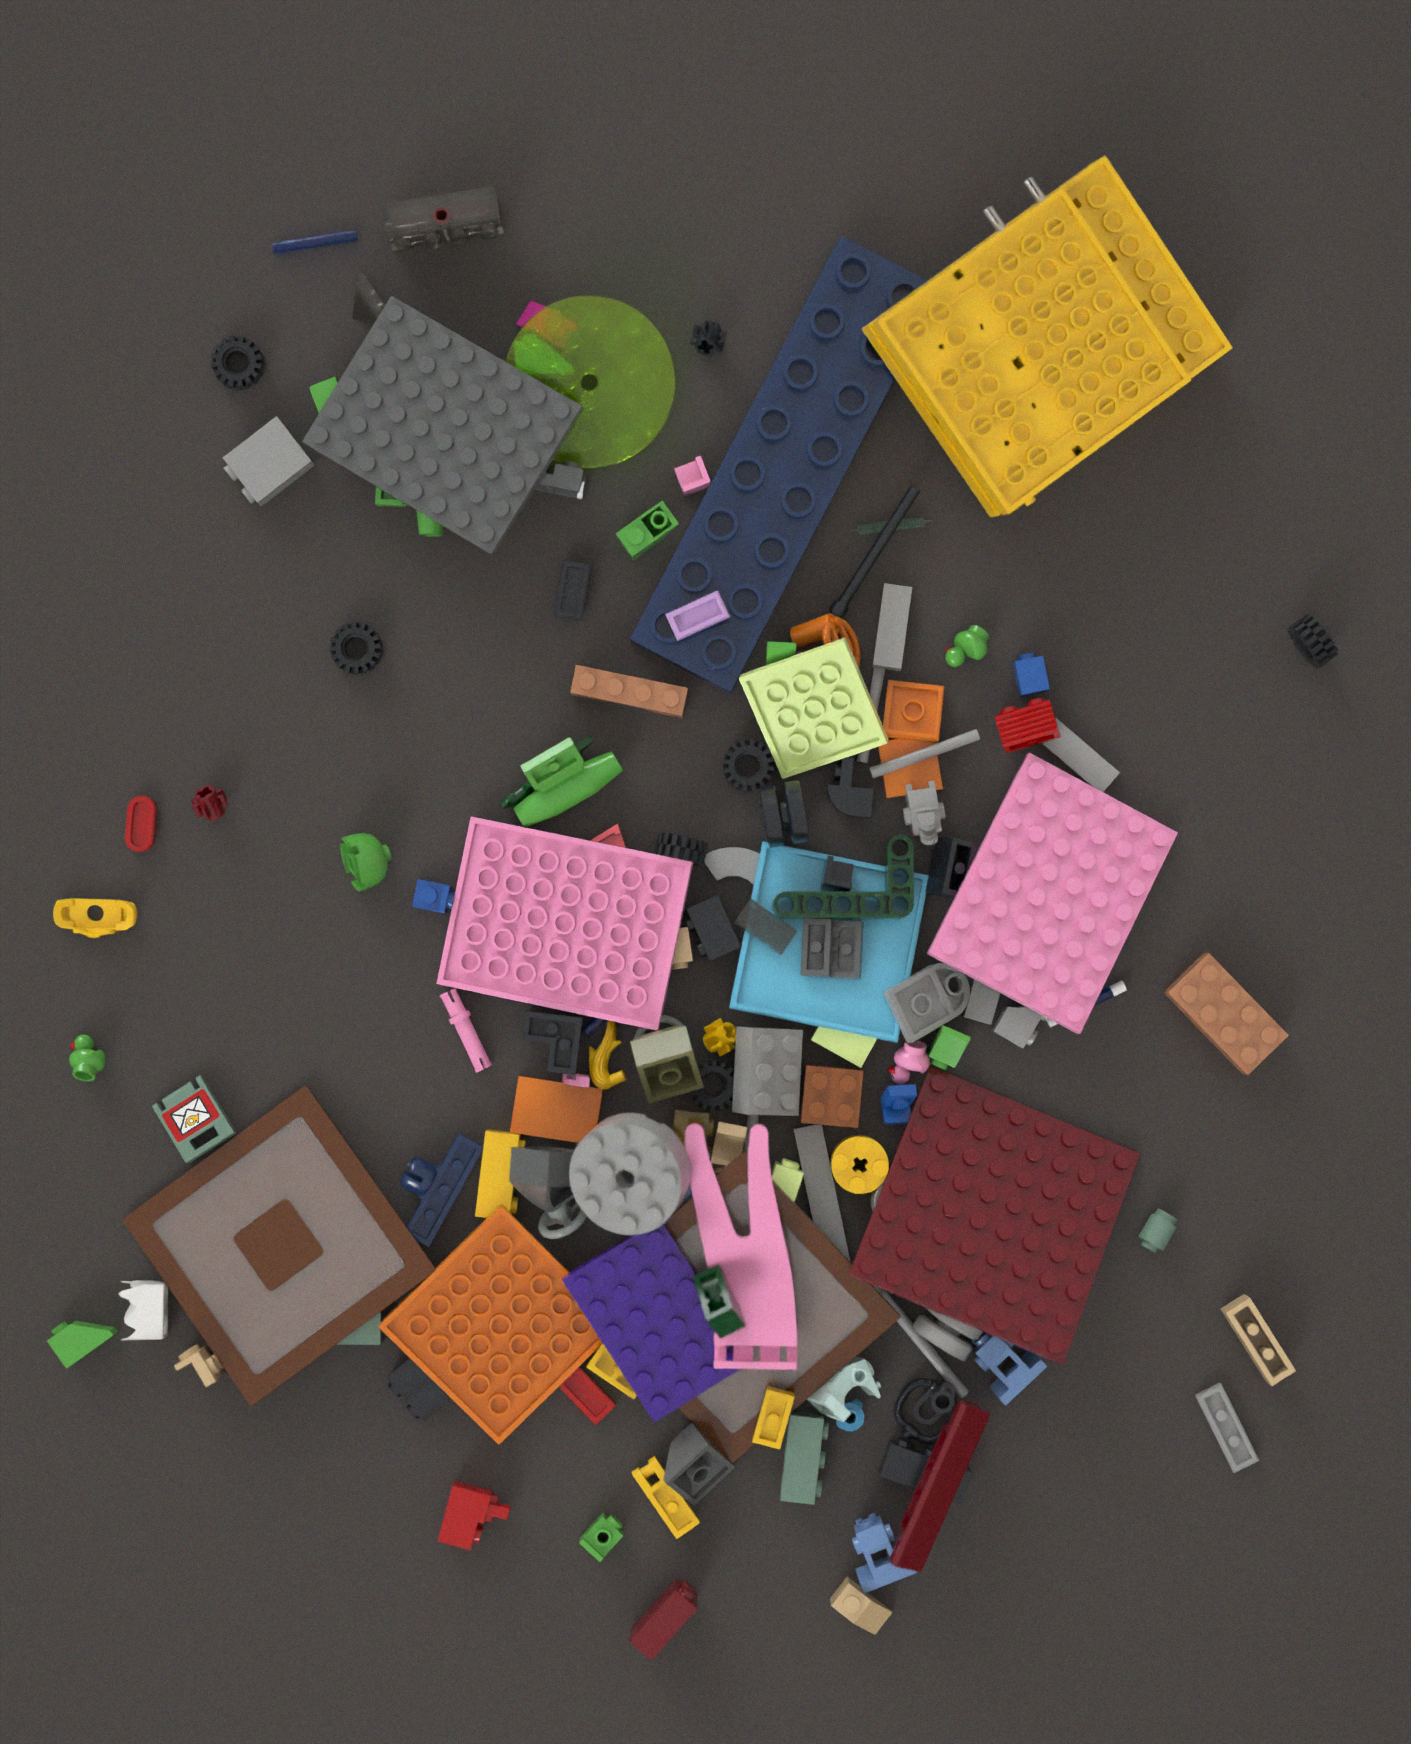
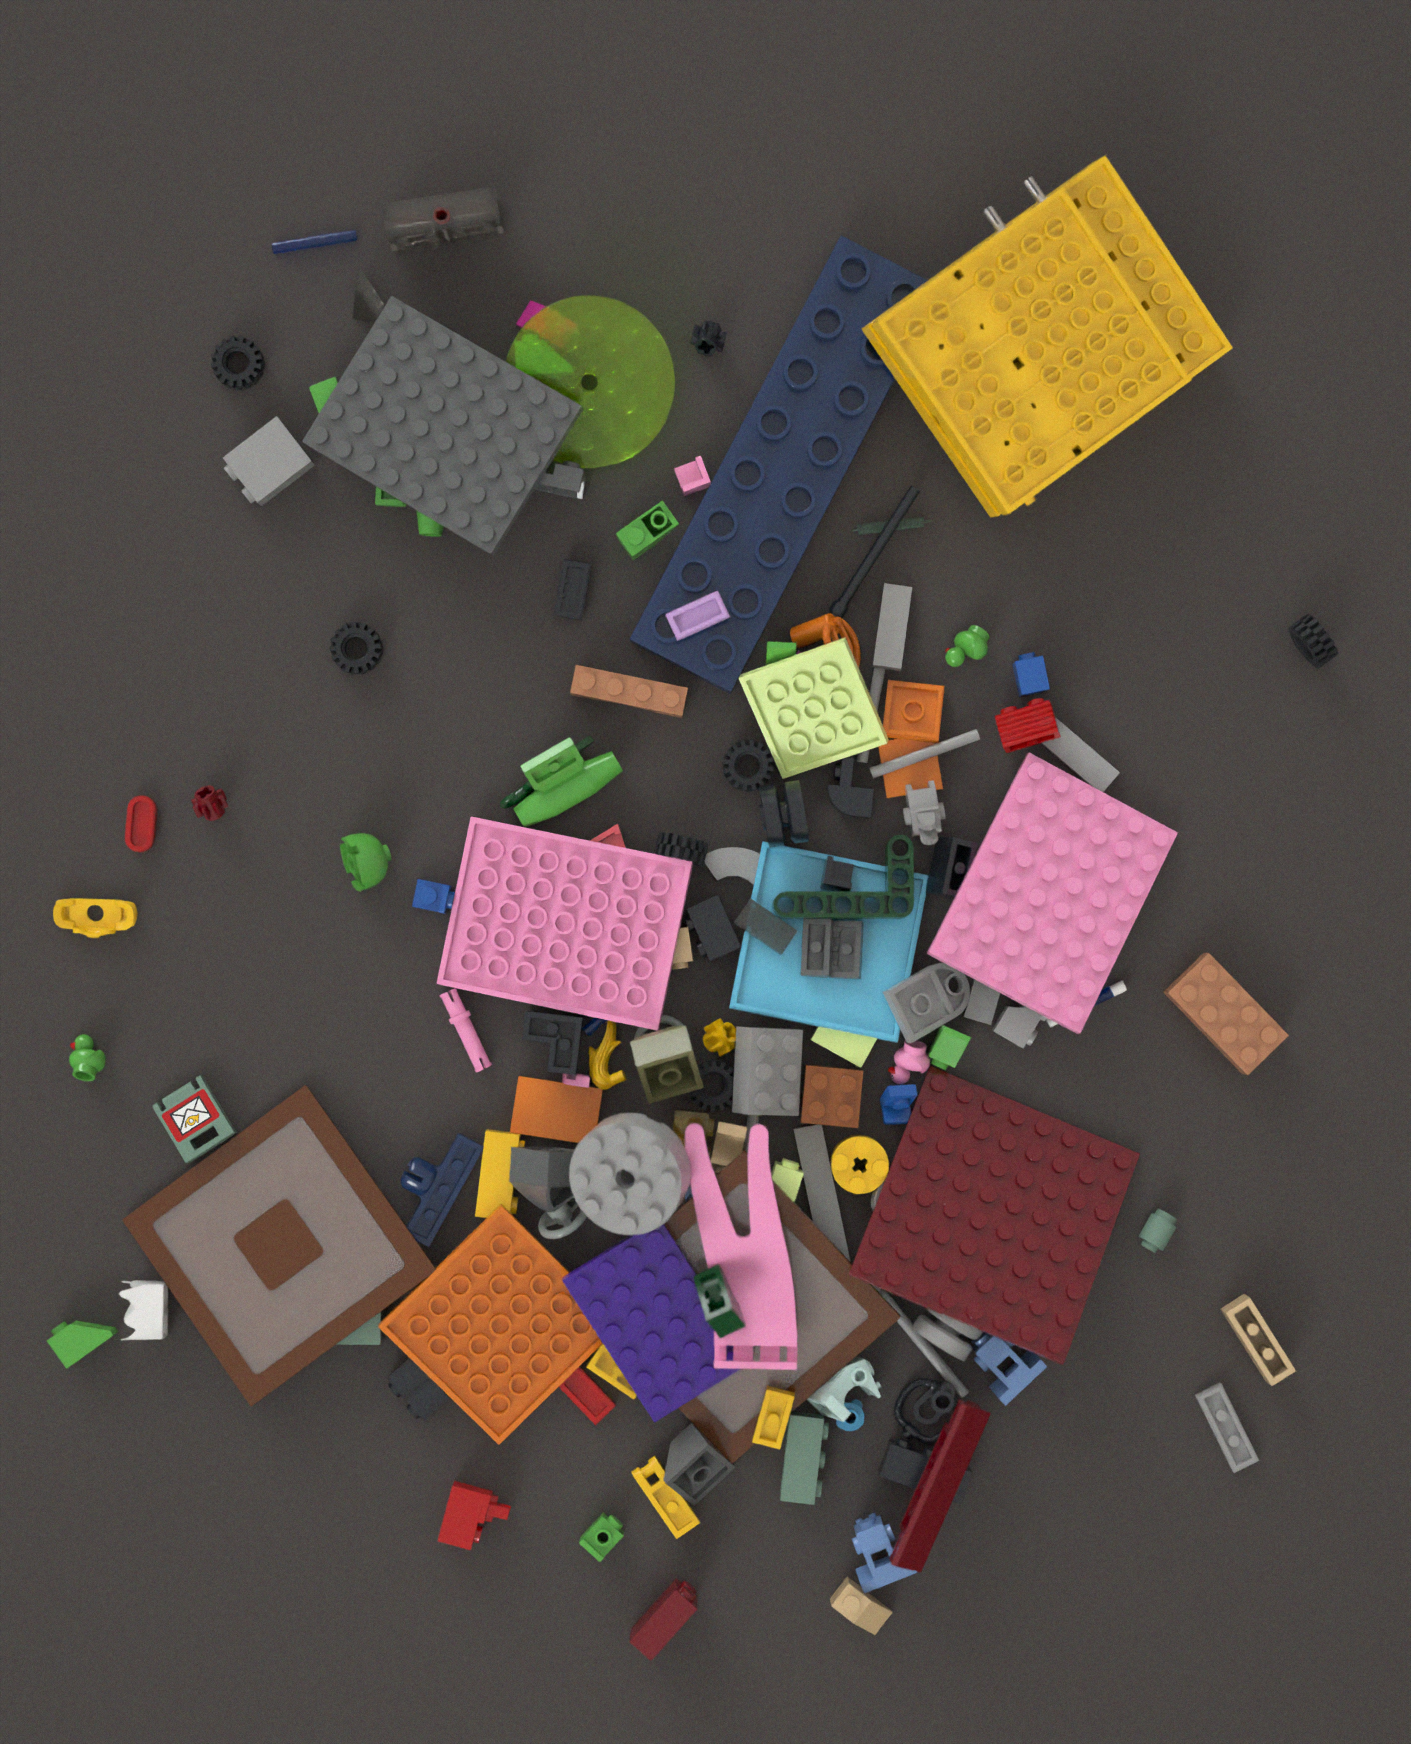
(204, 1362): tan bracket -> none

